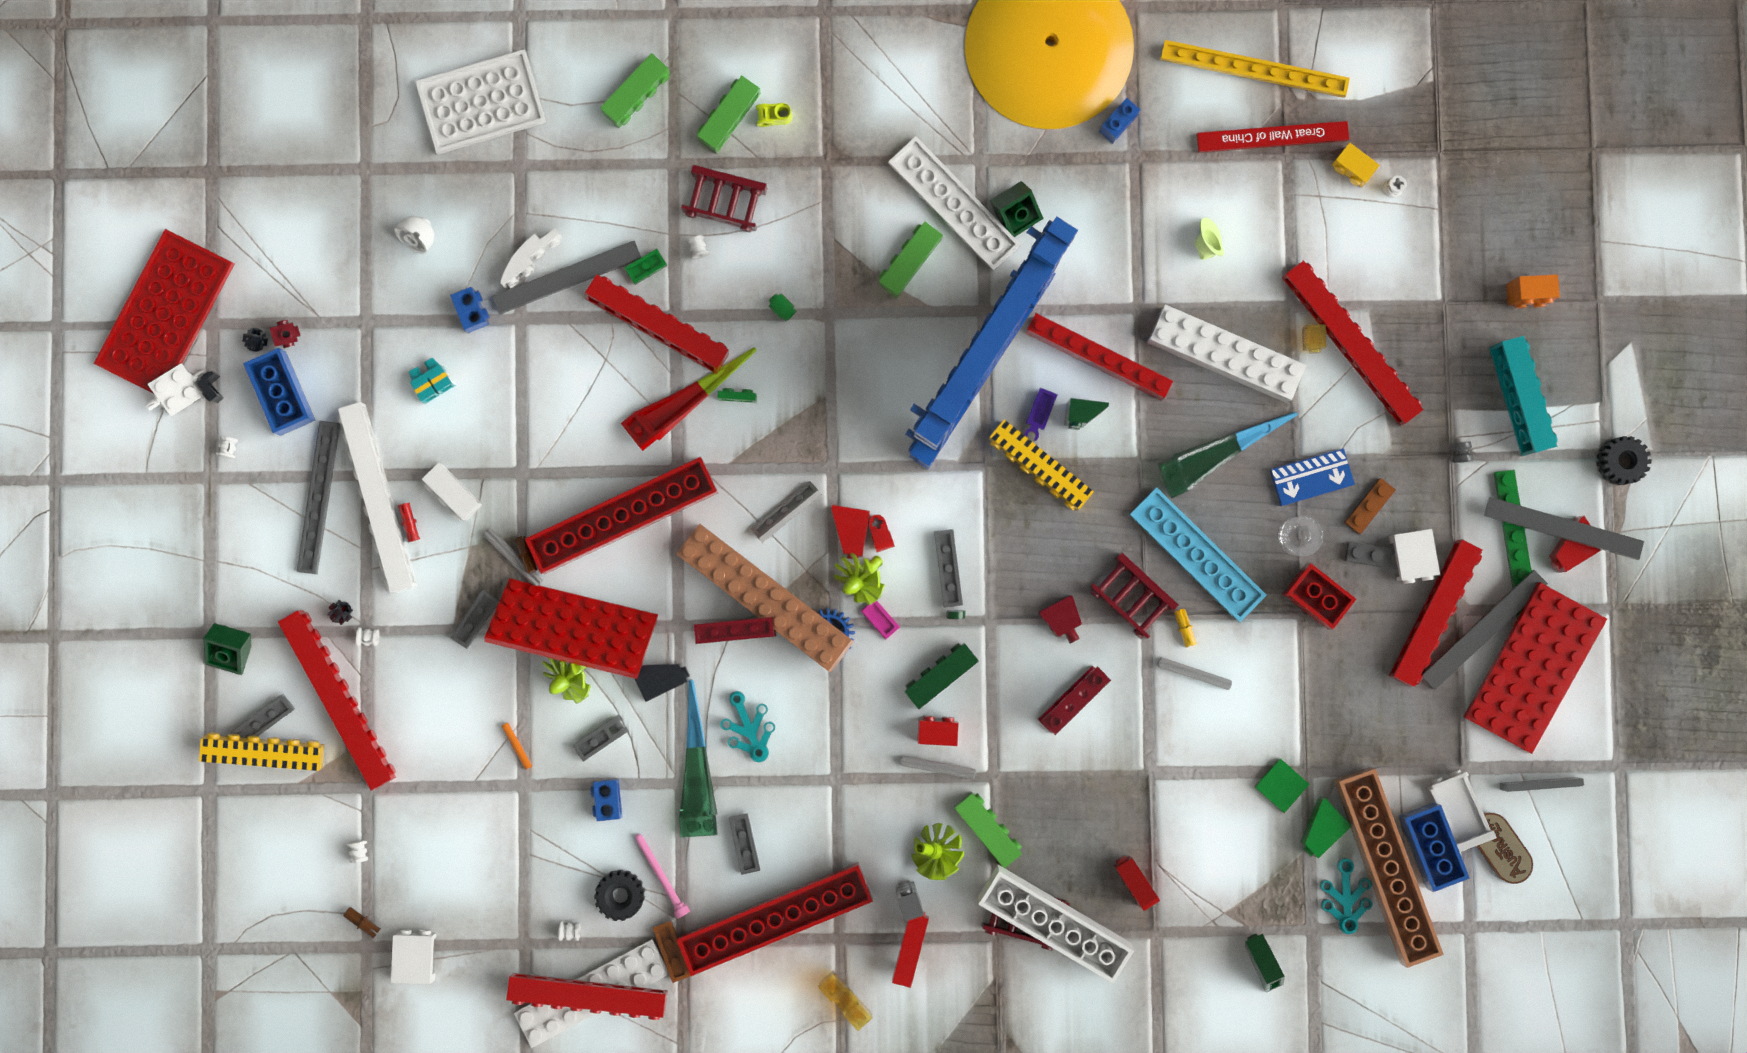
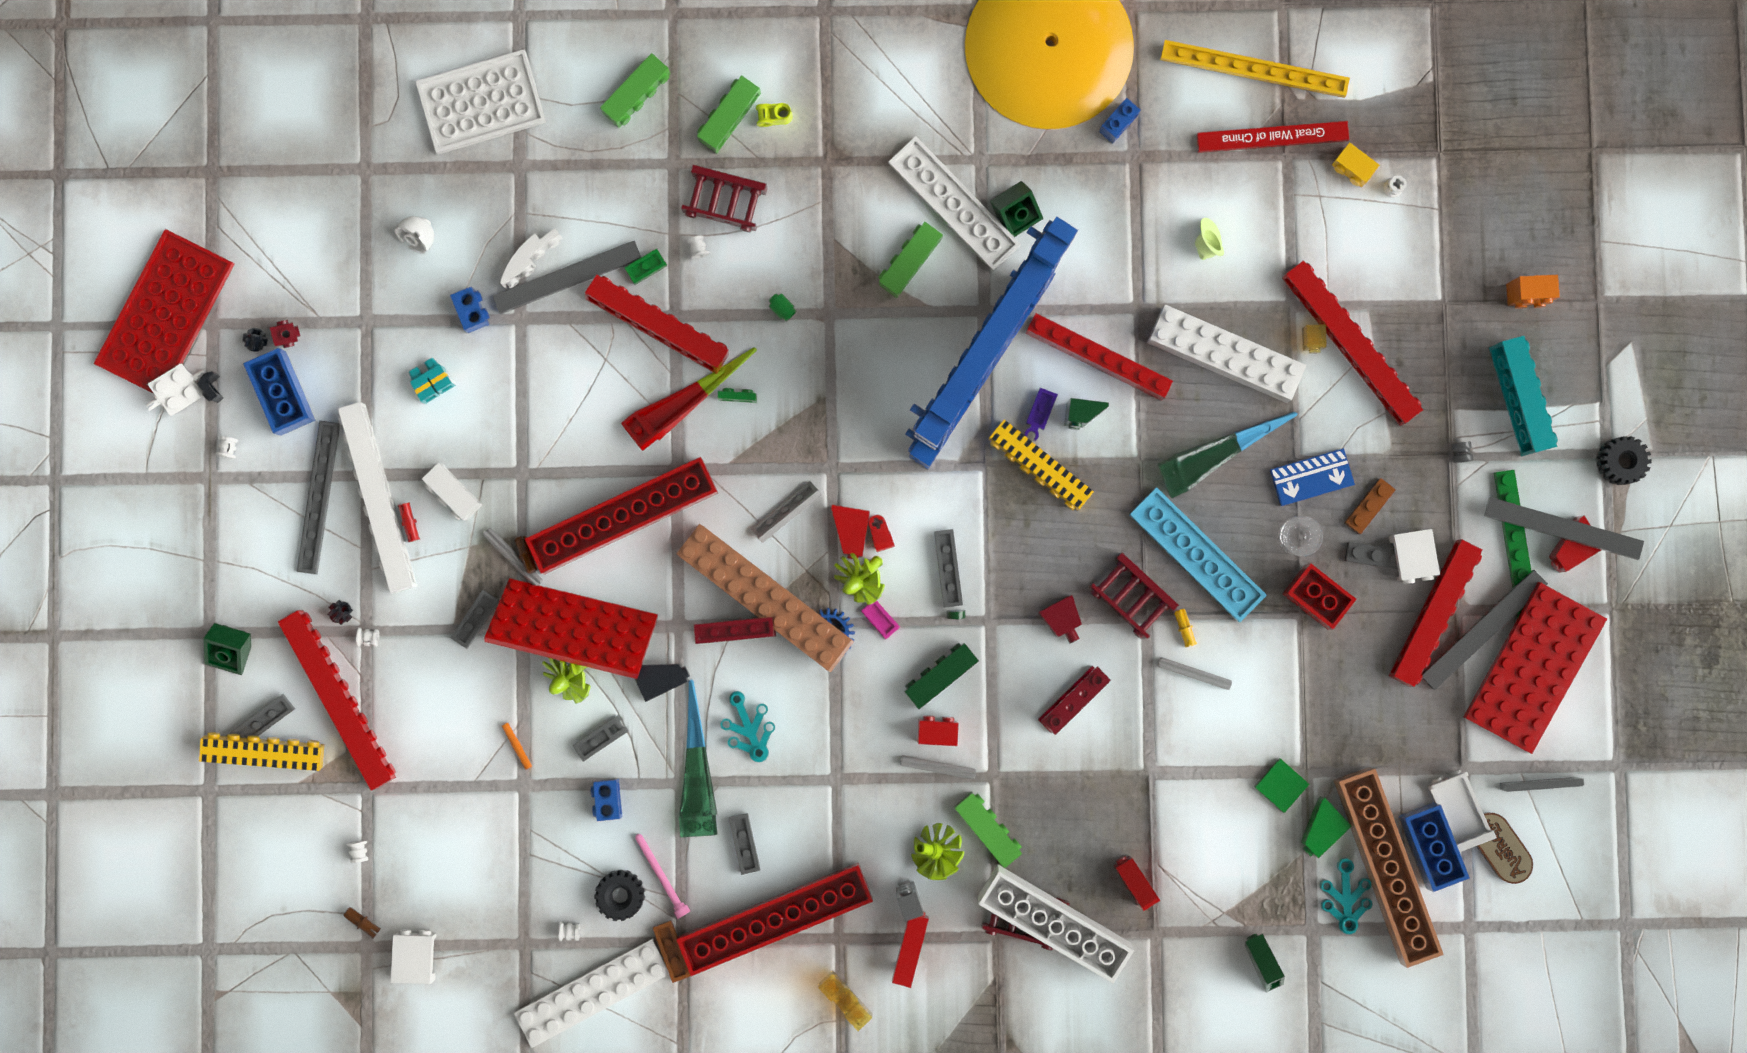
(587, 995): red brick -> none

